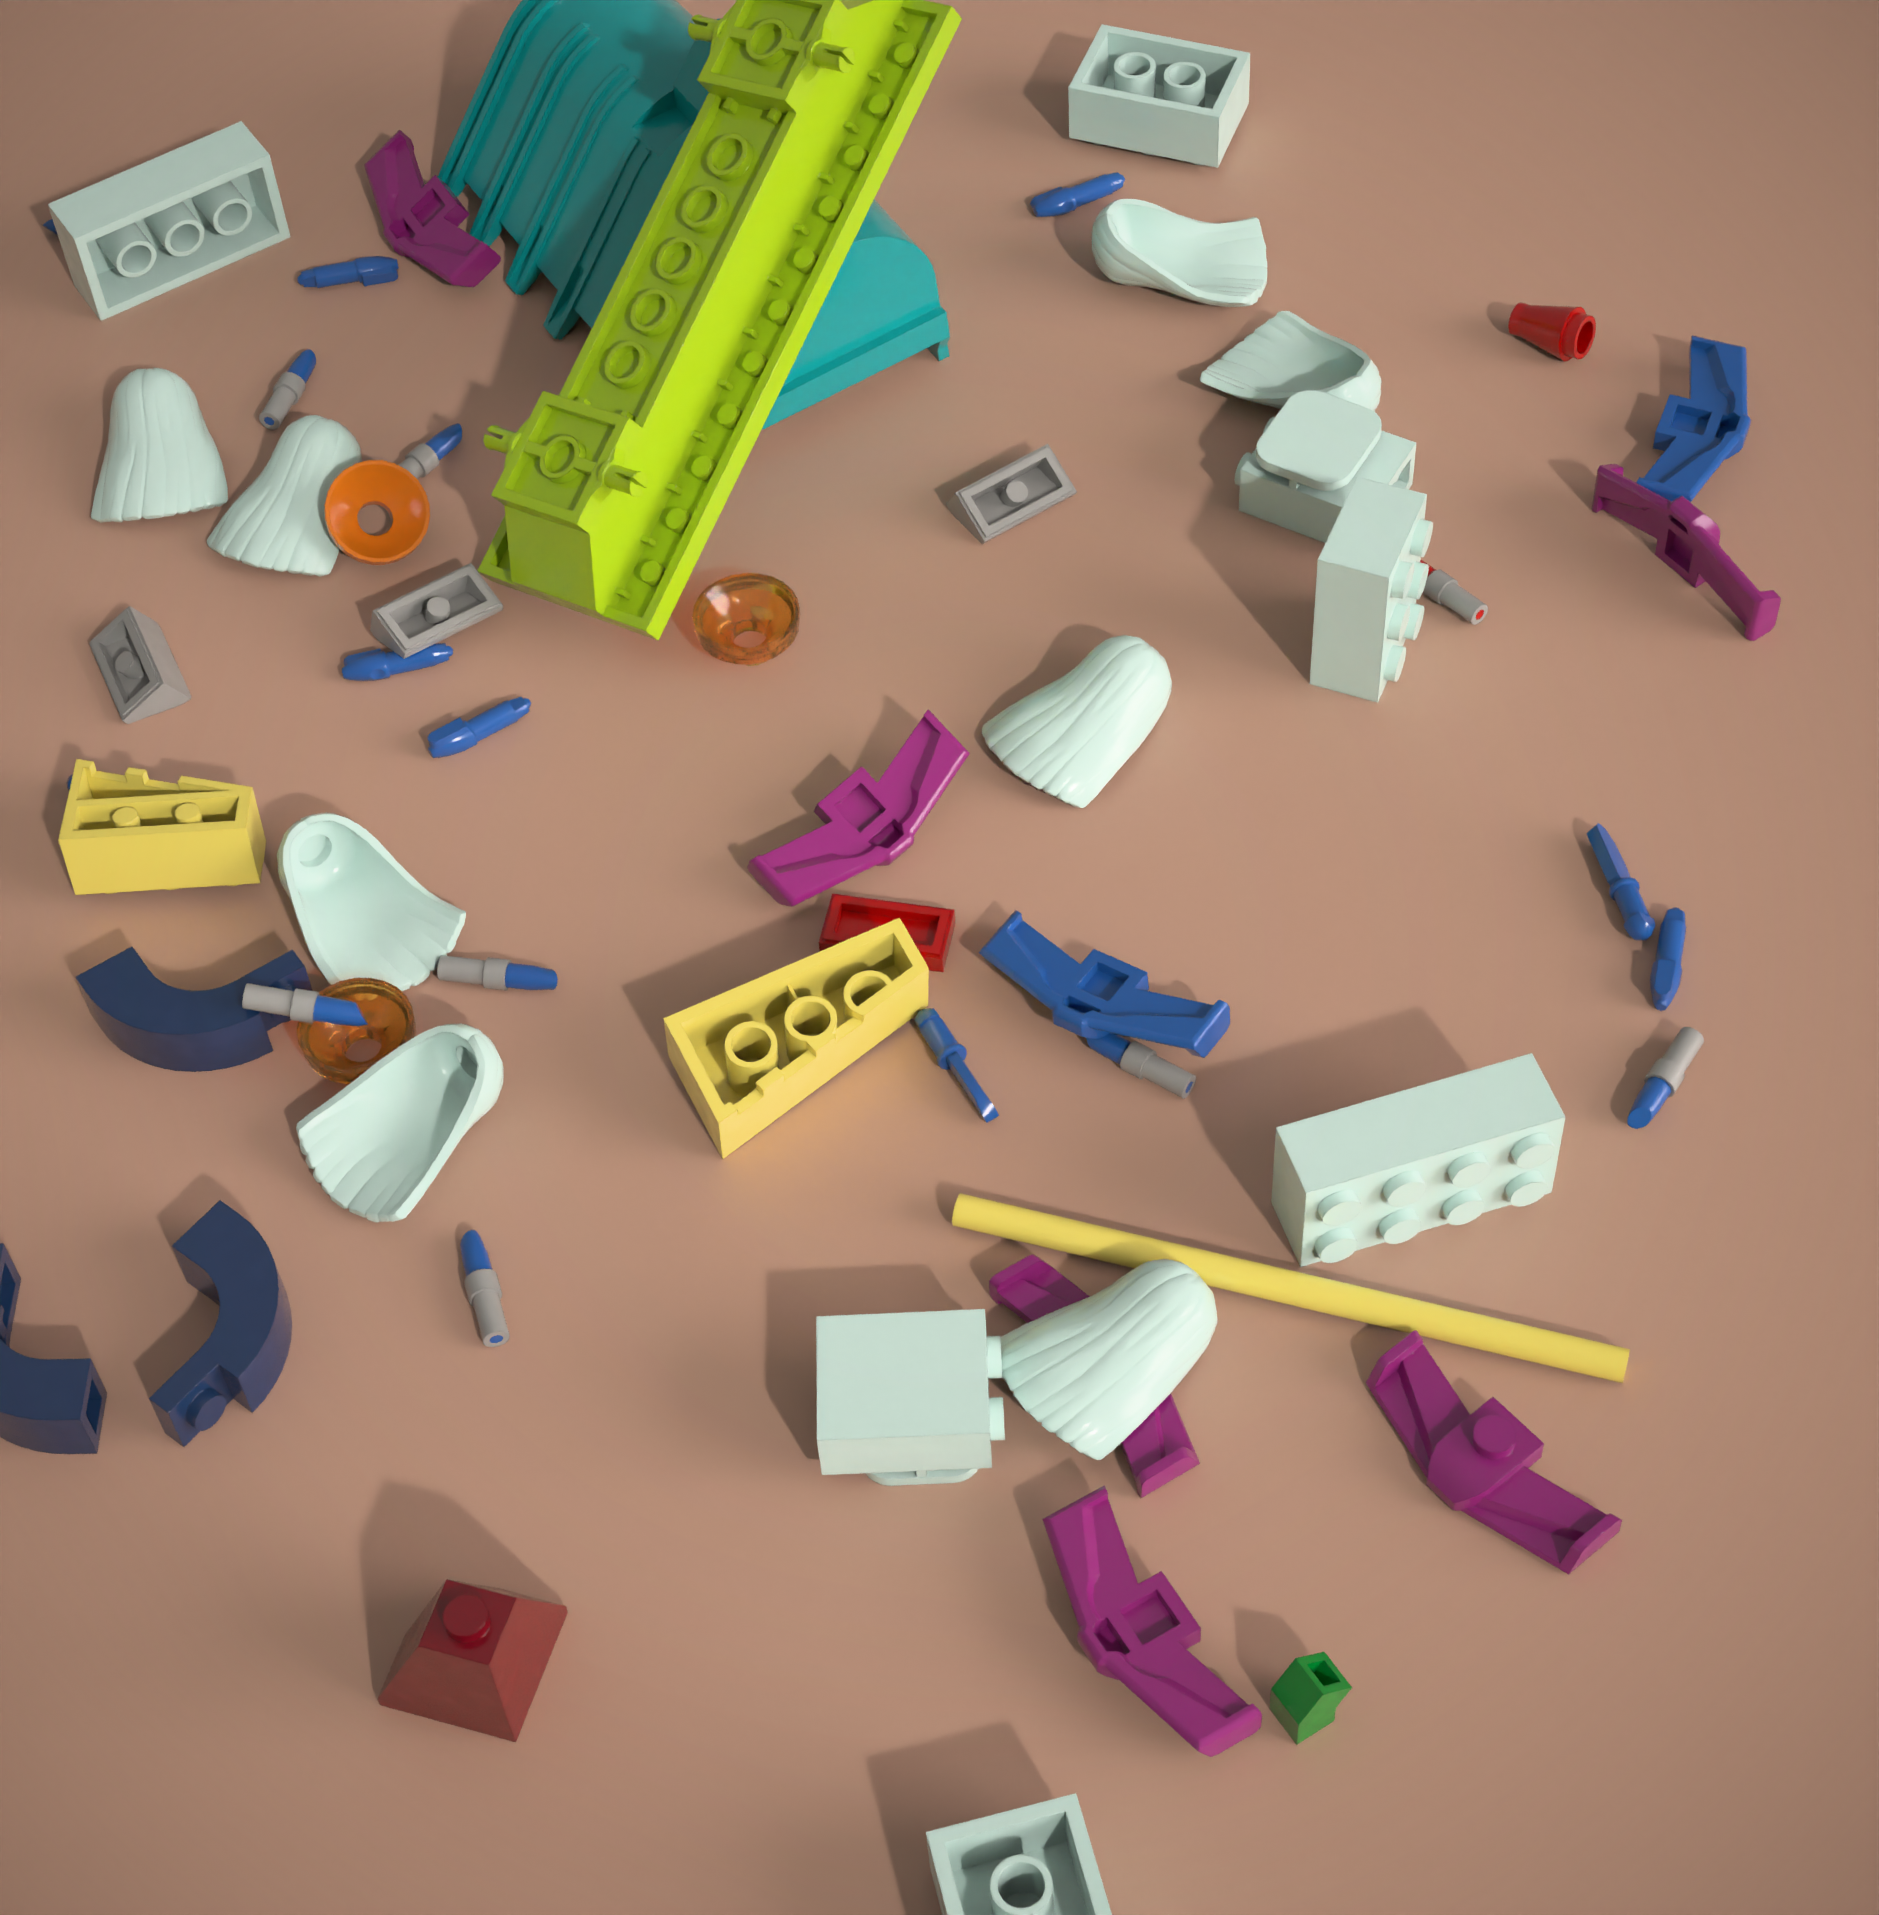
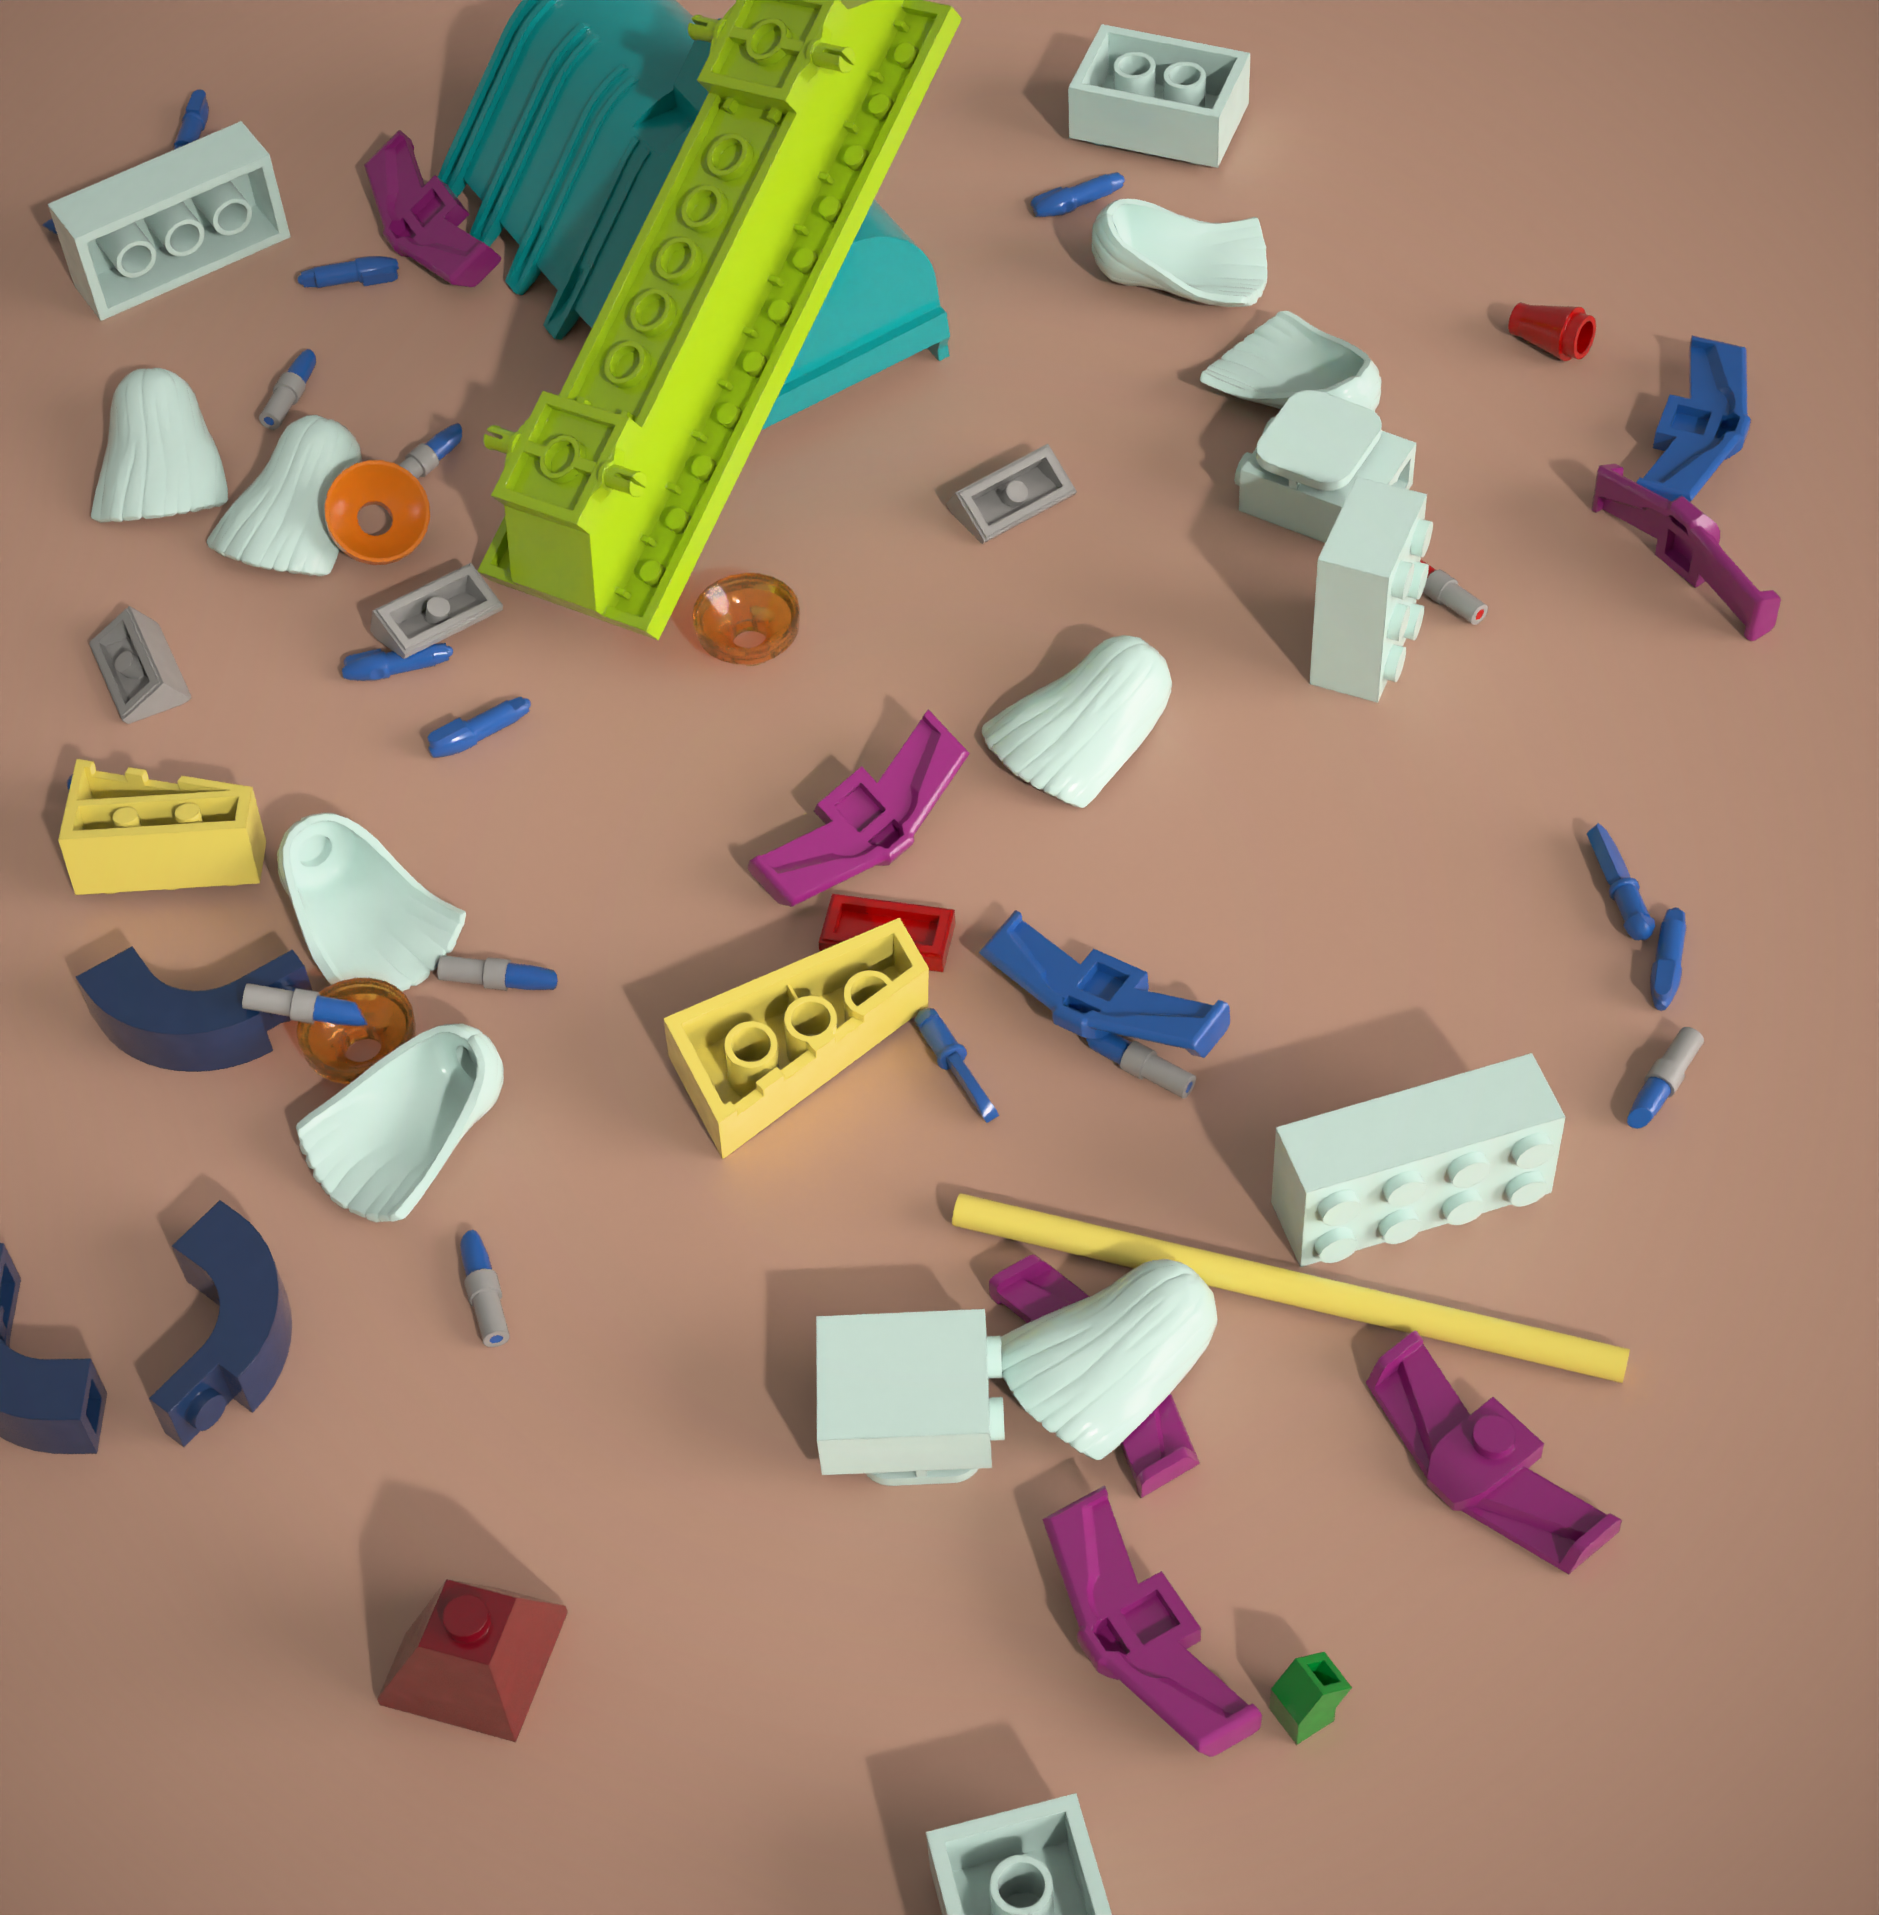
(193, 120): none -> blue piece

